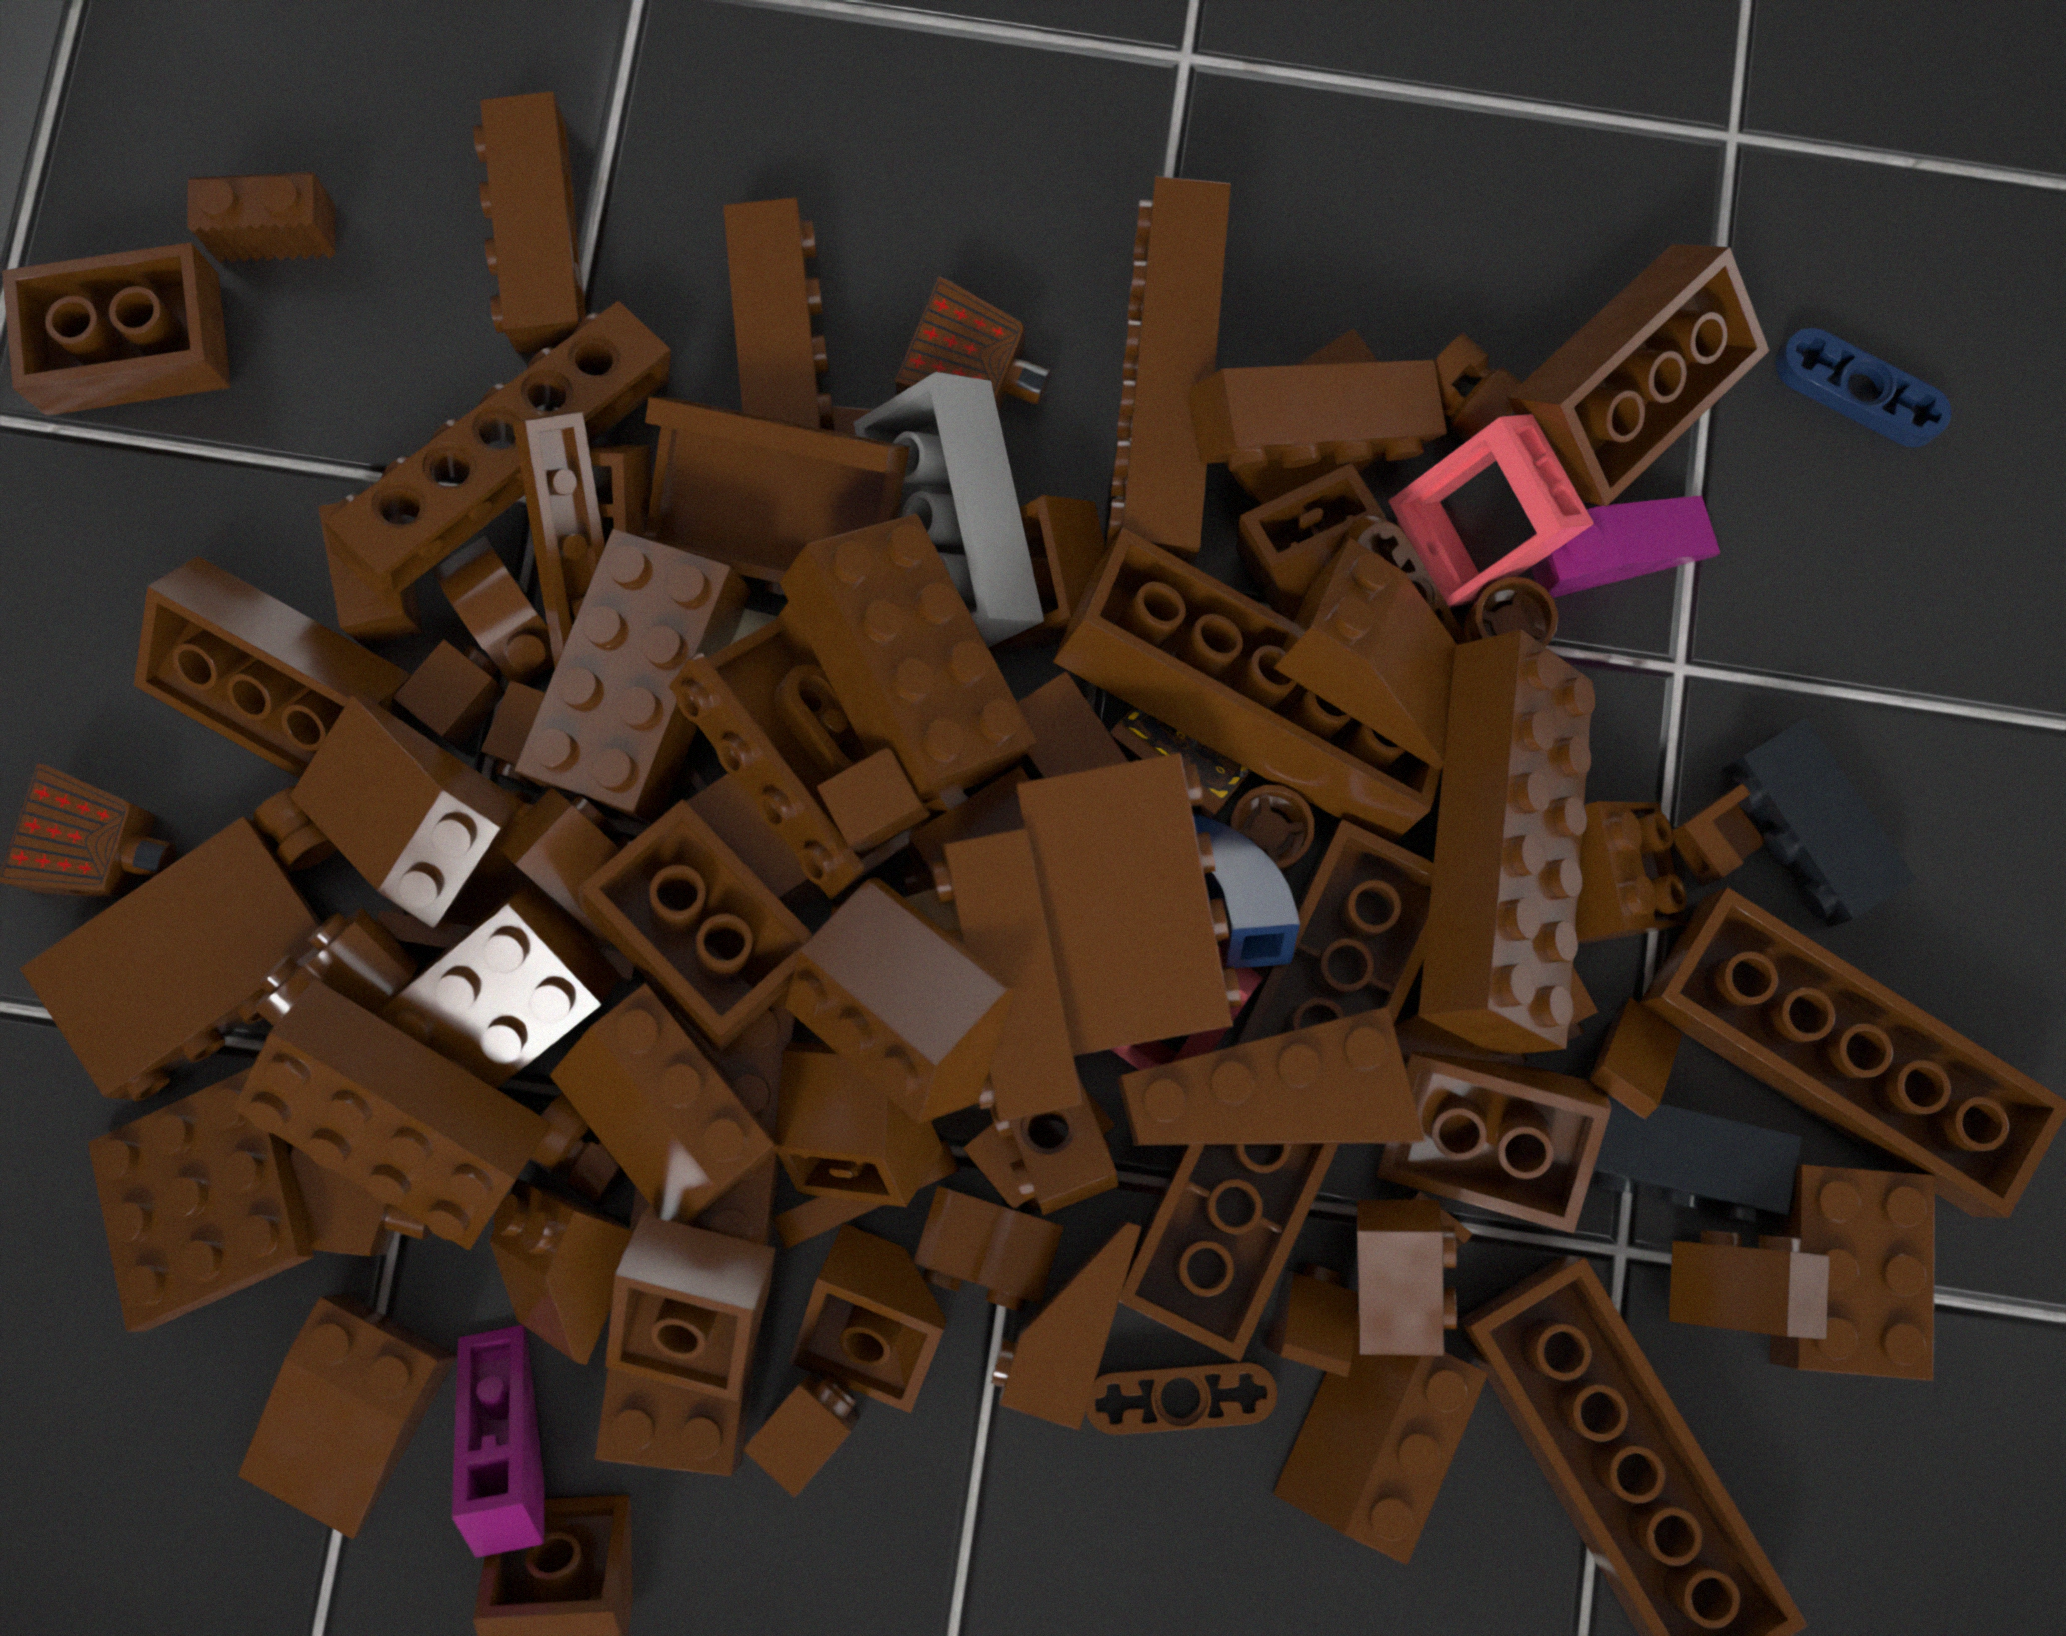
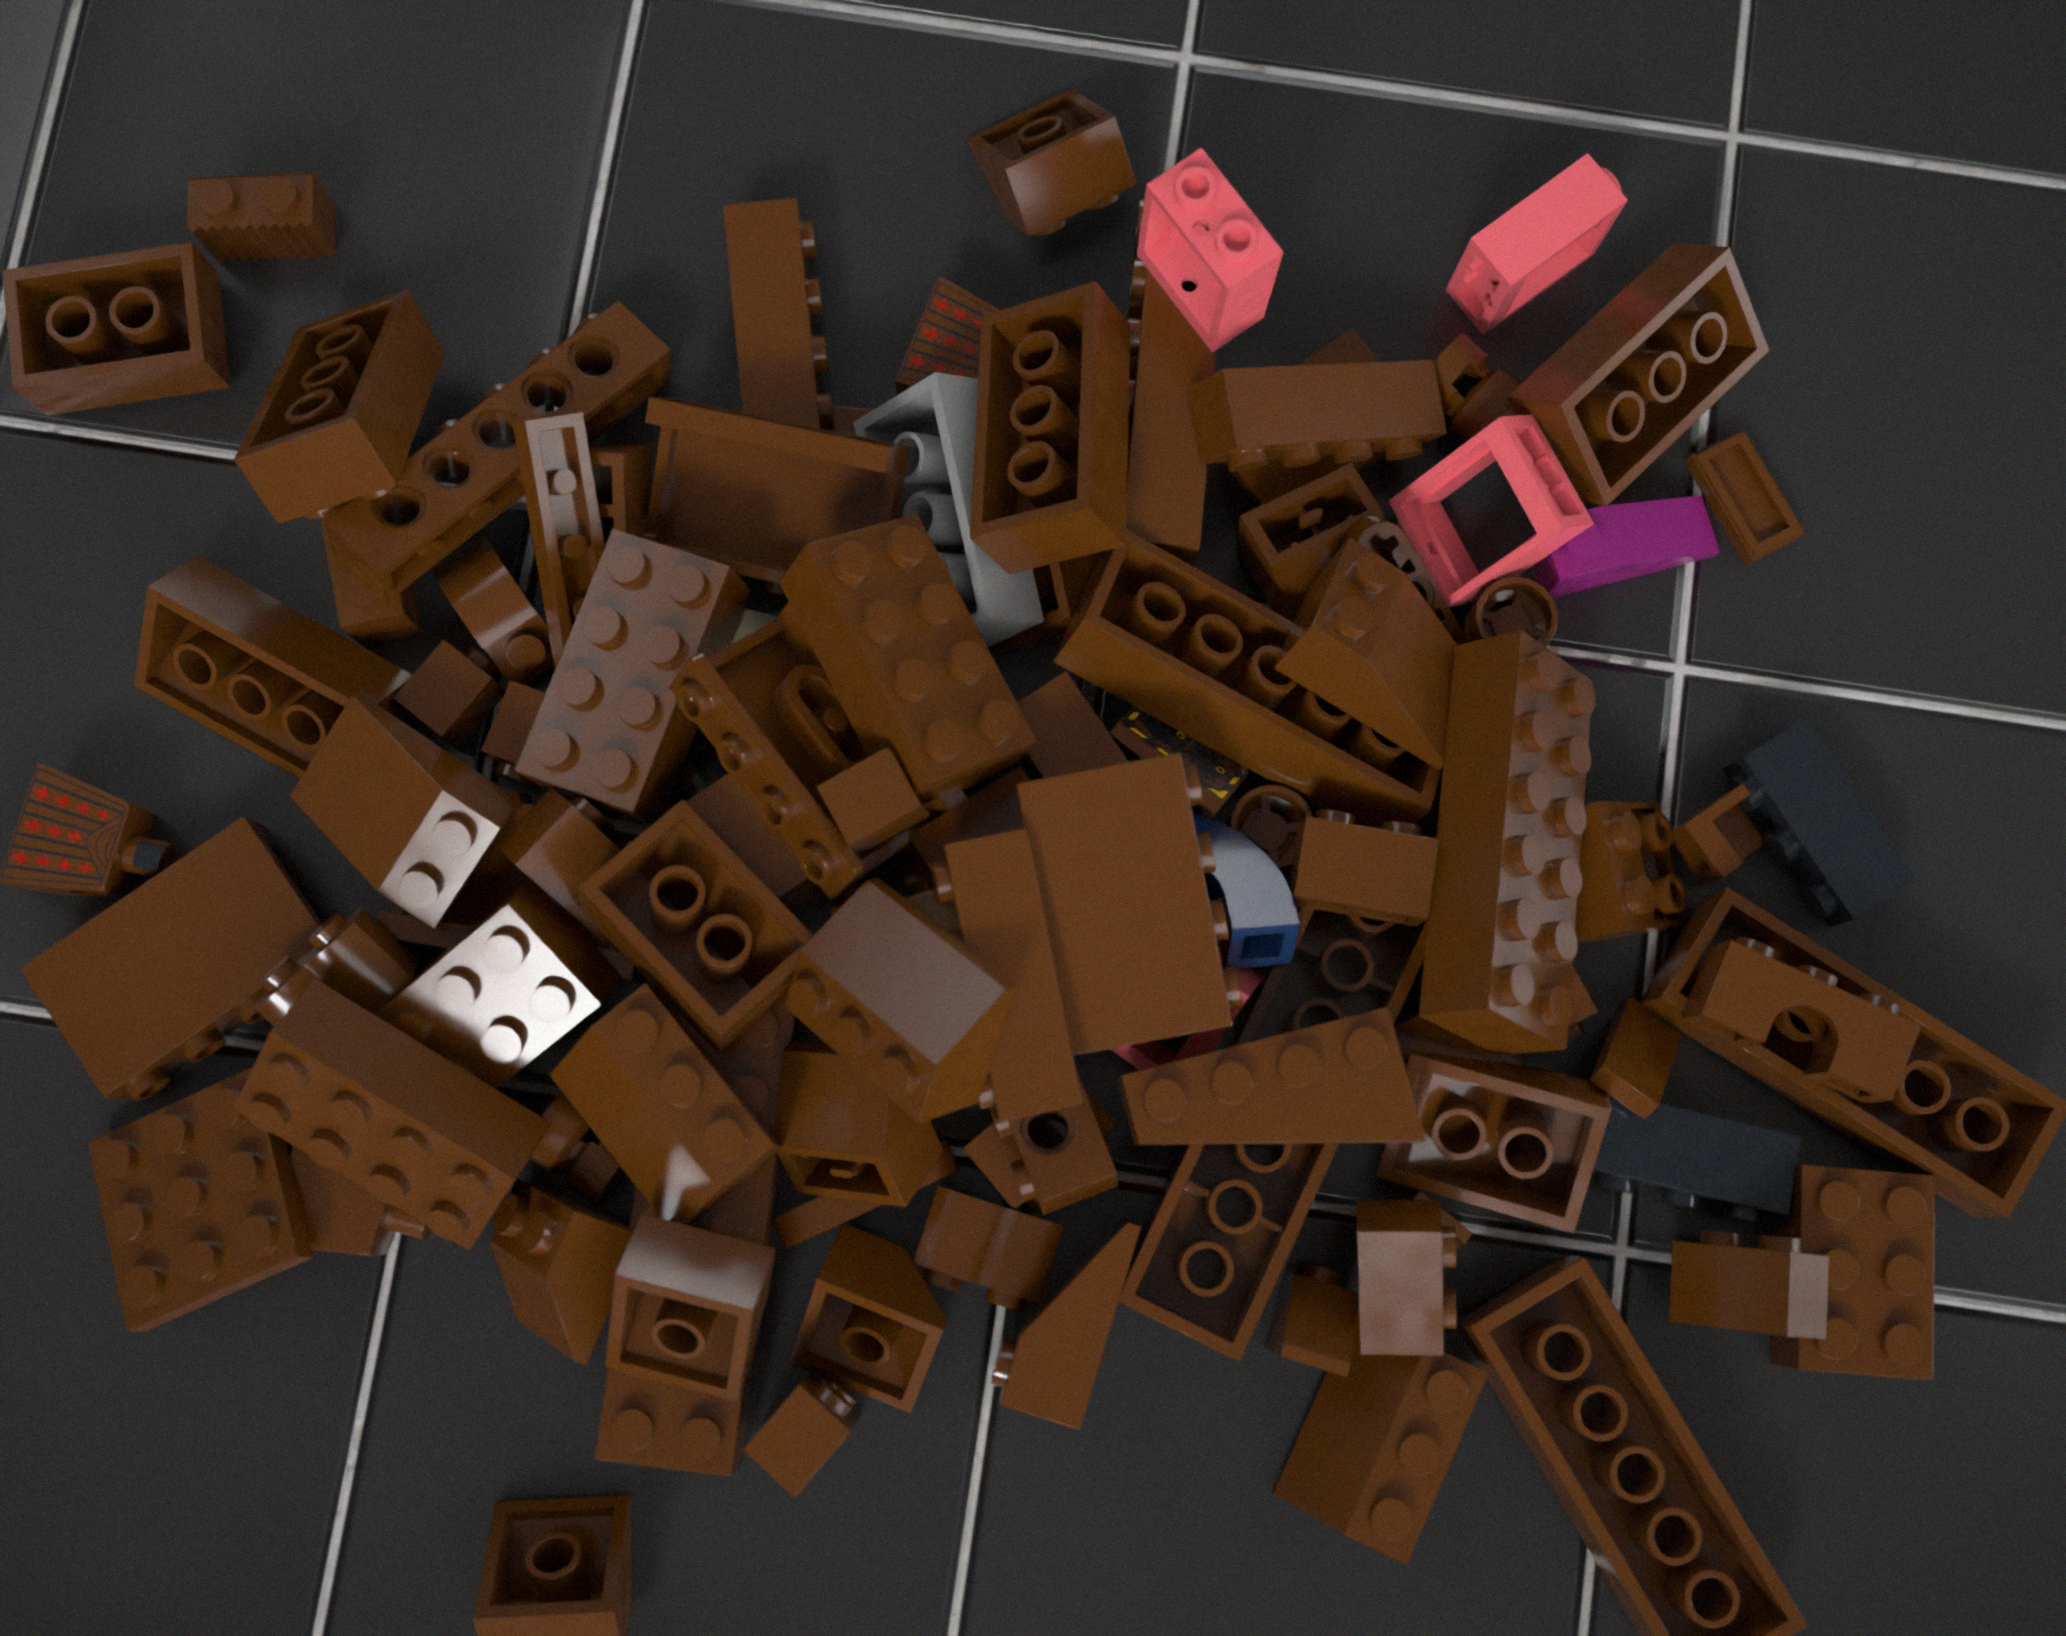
(298, 837): reddish brown wheel -> none
(342, 409): none -> reddish brown brick
(344, 1411): reddish brown slope -> none
(497, 1444): magenta slope -> none
(532, 220): reddish brown brick -> none
(1052, 430): none -> reddish brown brick
(1054, 162): none -> reddish brown slope
(1207, 235): none -> coral window
(1227, 1377): reddish brown beam -> none
(1363, 869): none -> reddish brown brick
(1536, 243): none -> coral window
(1744, 497): none -> reddish brown tile
(1856, 1040): none -> reddish brown arch
(1888, 380): dark blue beam -> none

